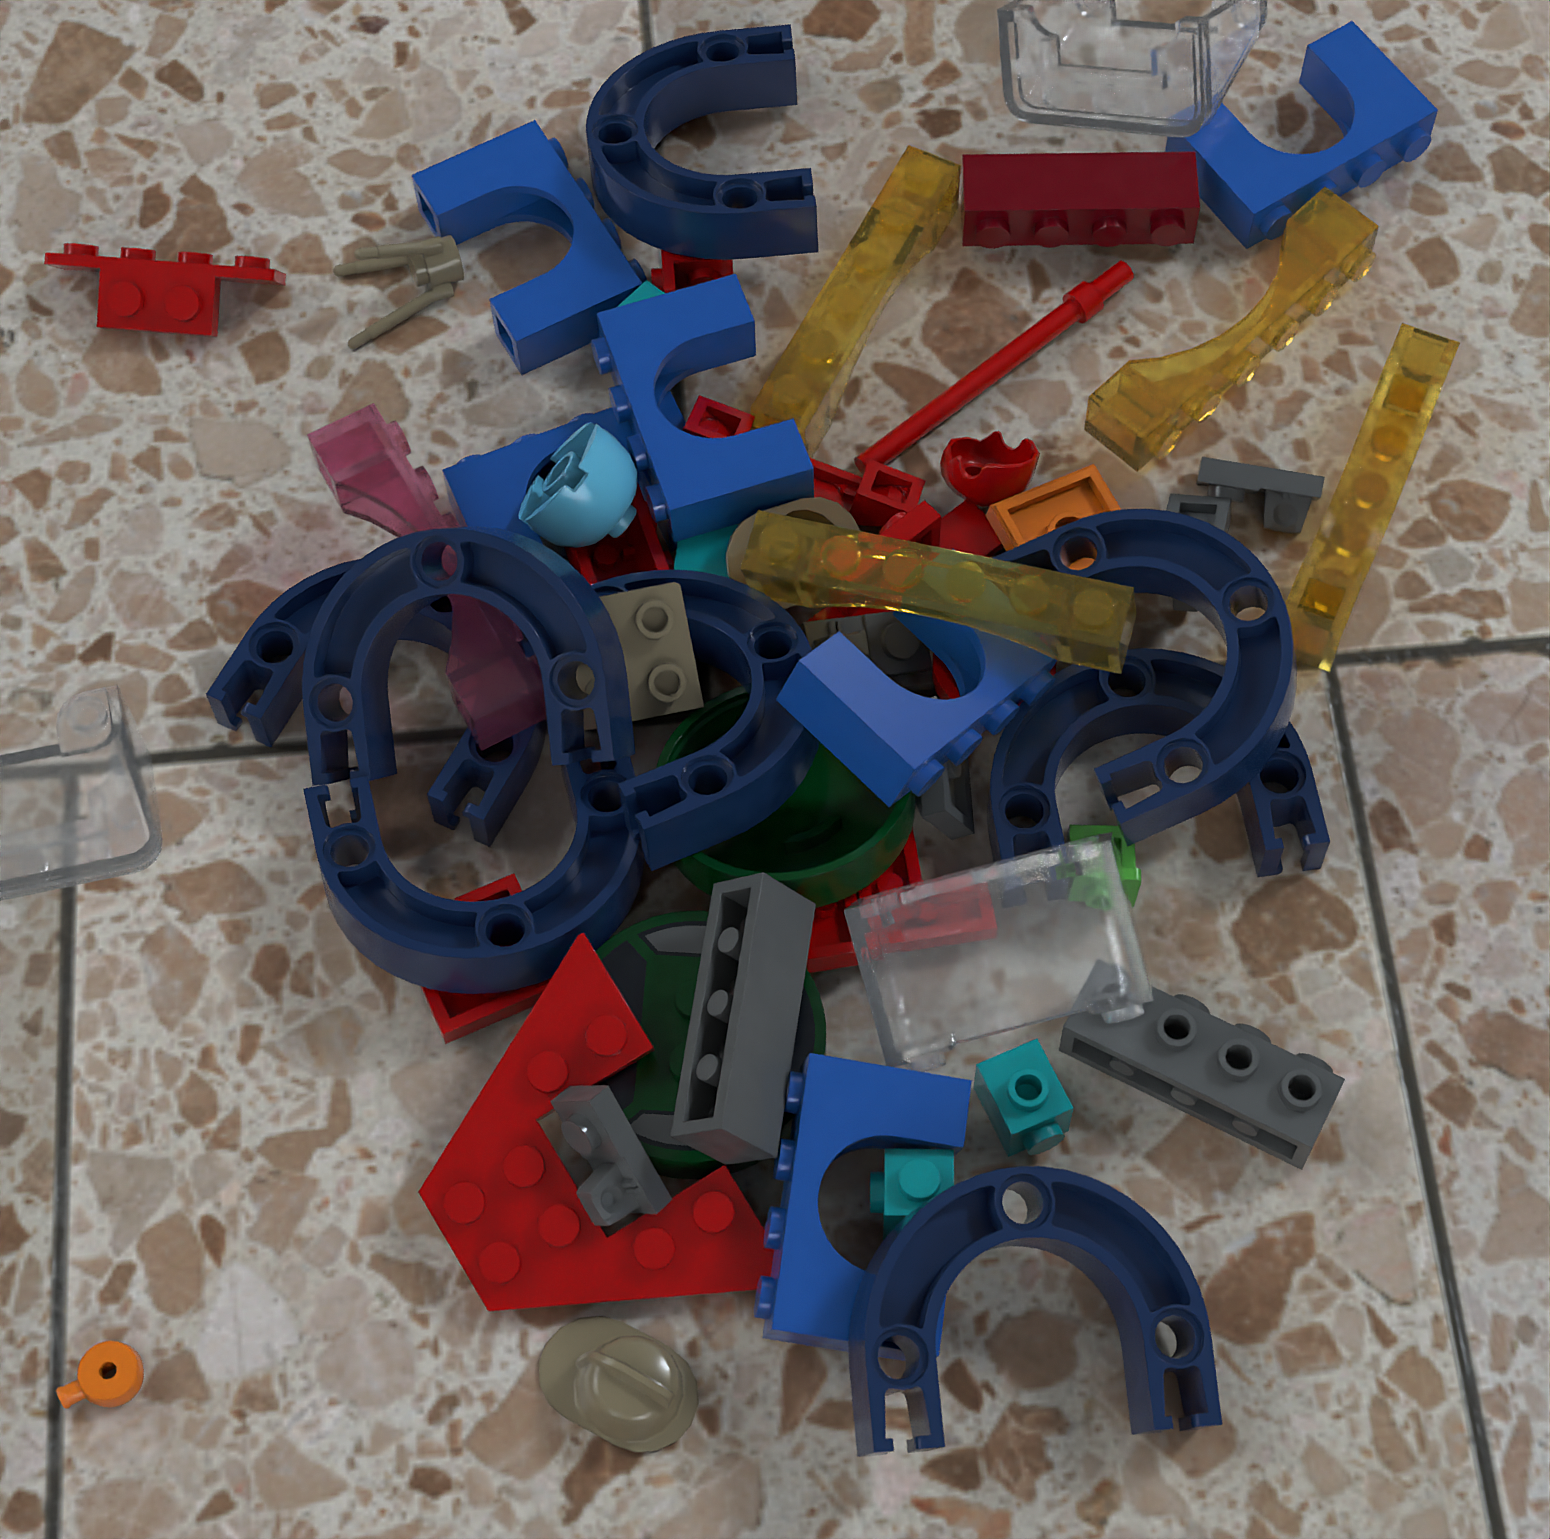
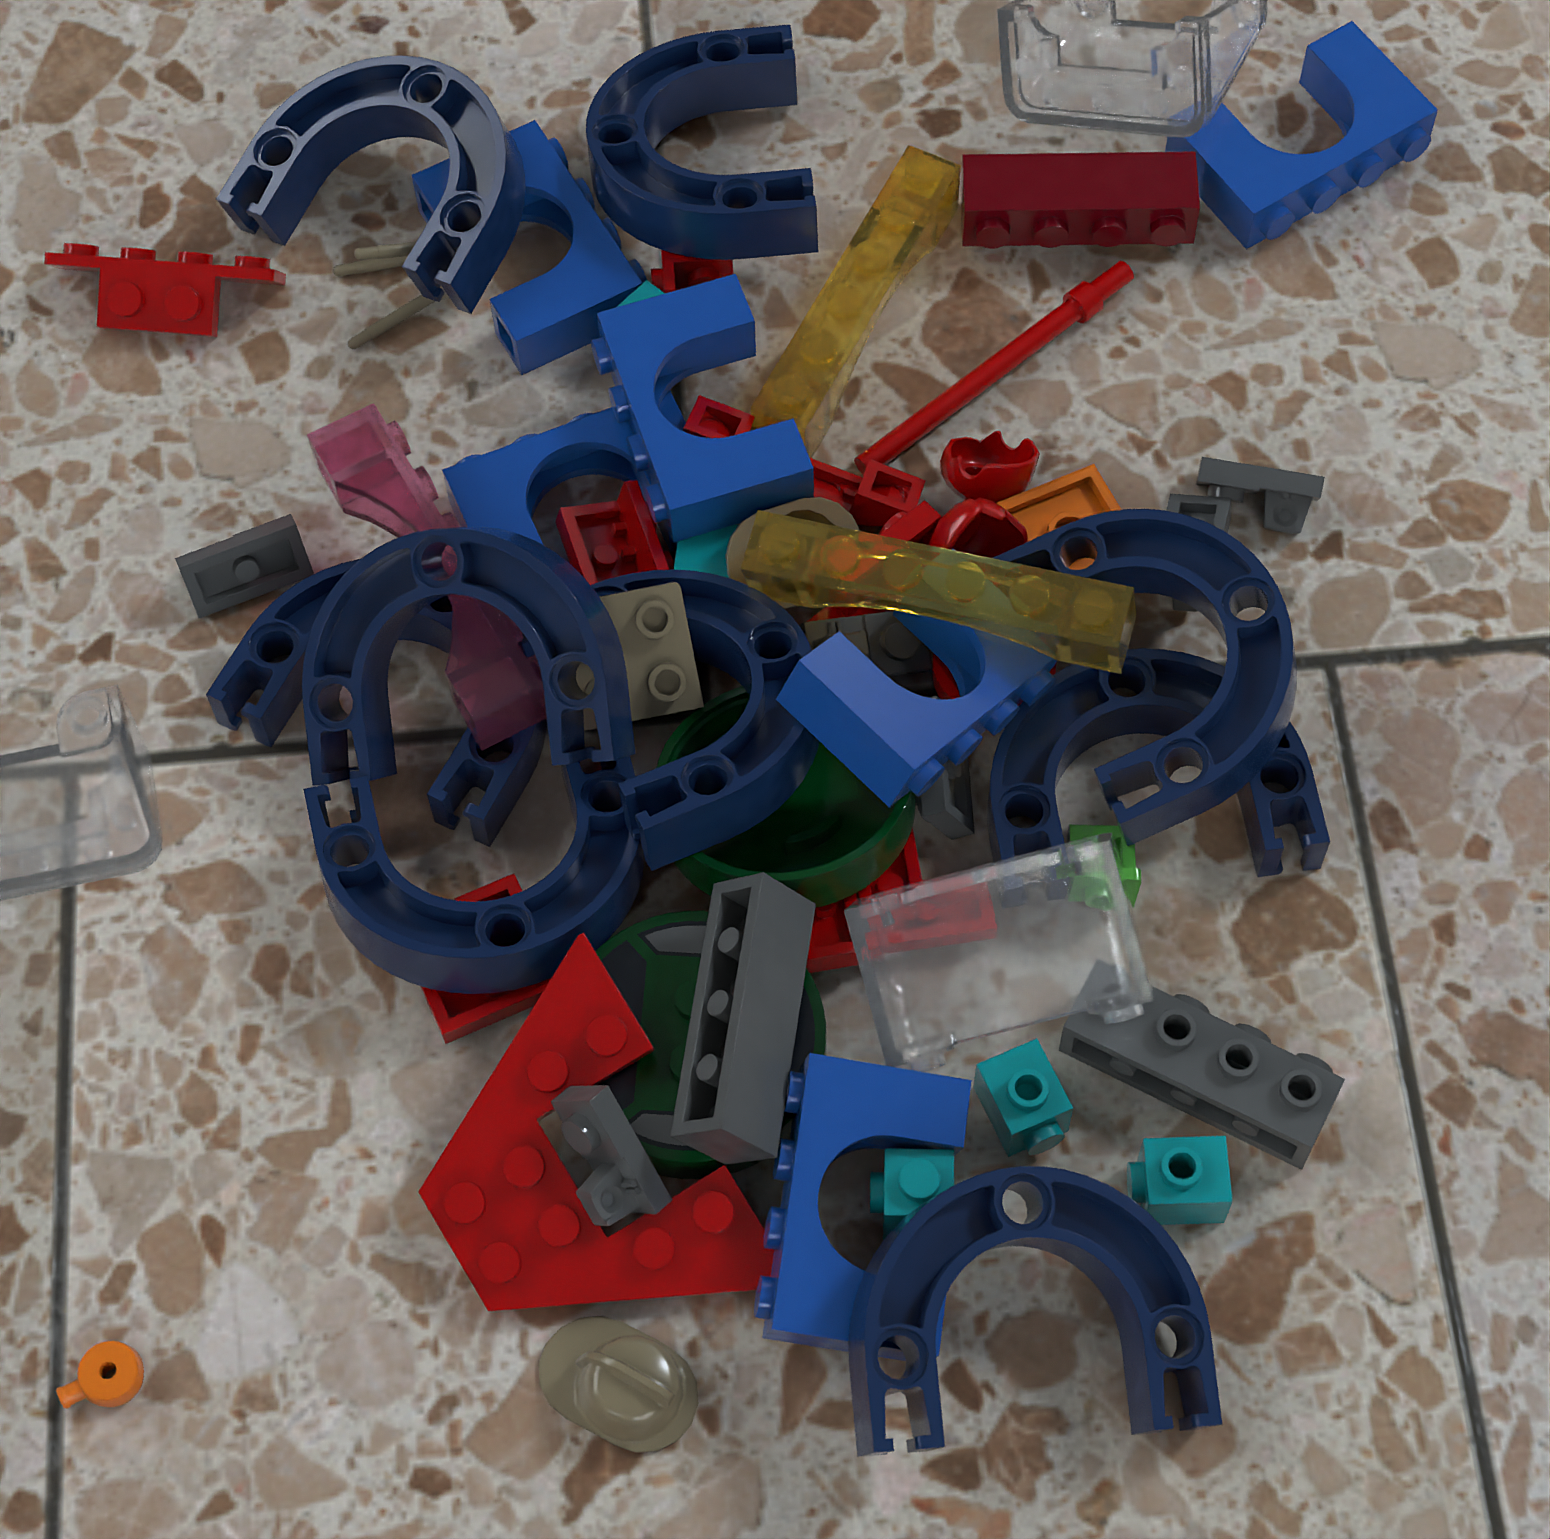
(245, 566): none -> dark grey hinge
(377, 103): none -> dark blue piece
(584, 492): medium azure cylinder -> none
(978, 529): none -> red hair
(1155, 399): clear yellow arch -> none
(1182, 1179): none -> teal brick
(1367, 493): clear yellow arch -> none

